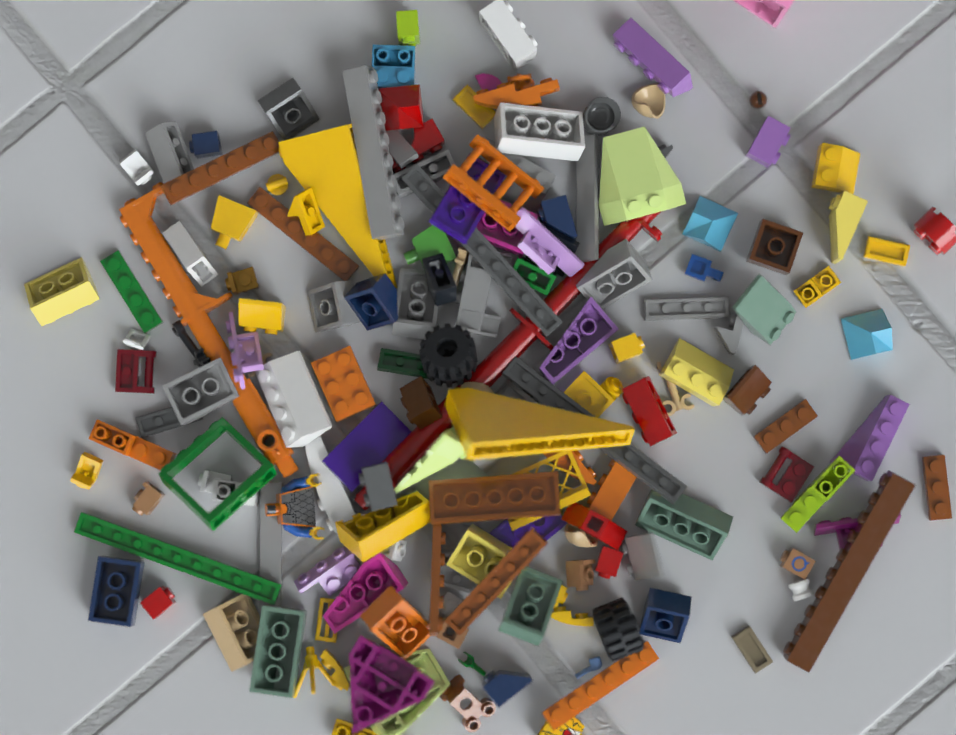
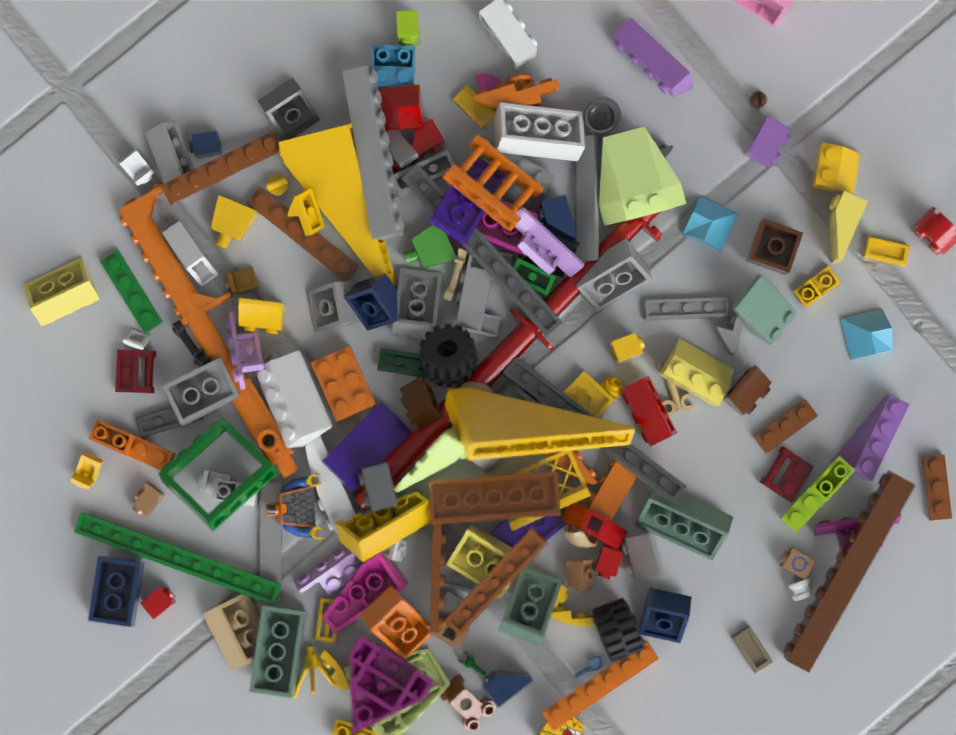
(439, 279): black slope -> none
(581, 338): medium lavender wedge -> none
(649, 101): tan helmet -> none
(700, 268): blue plate -> none

